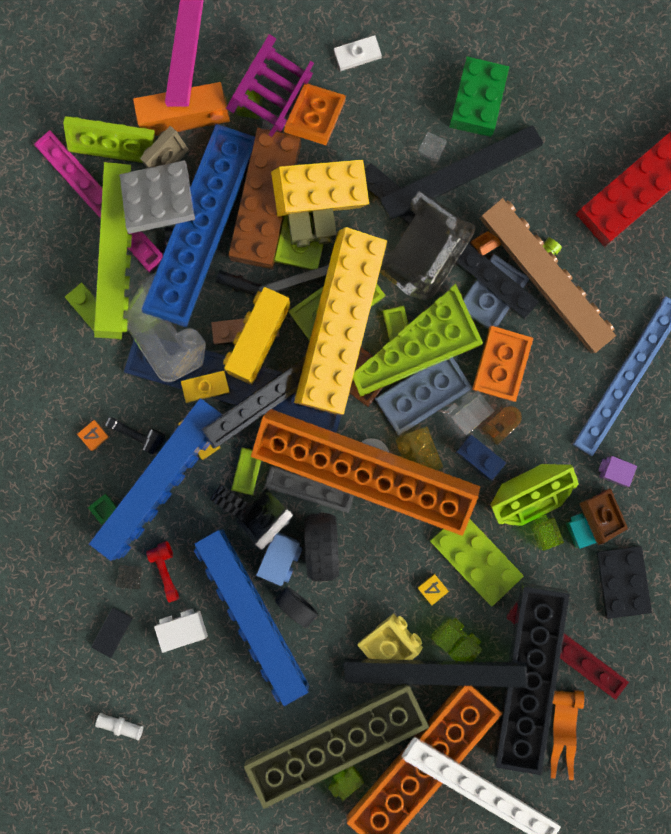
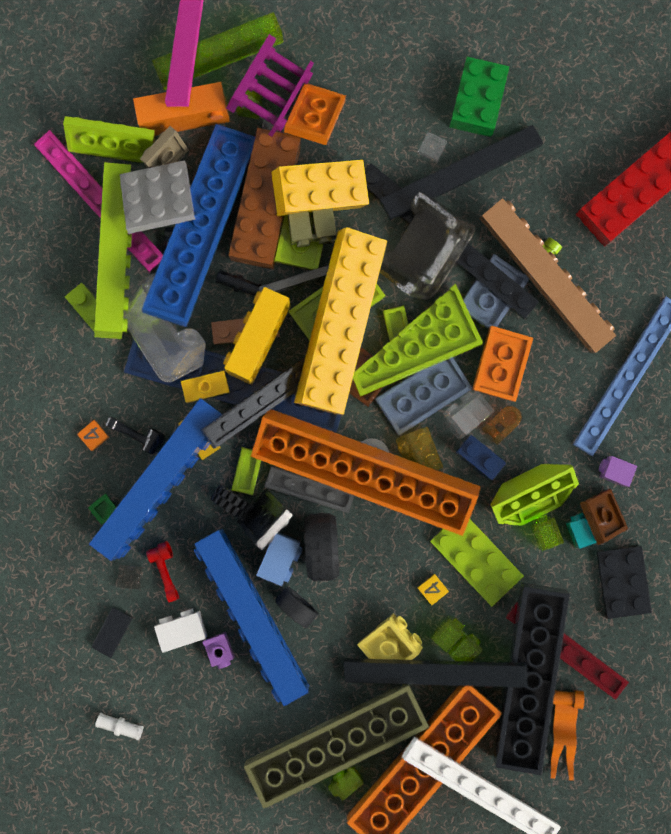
(222, 642): none -> medium lavender brick
(226, 47): none -> clear neon green brick
(357, 53): white plate -> none
(485, 243): orange tile -> none

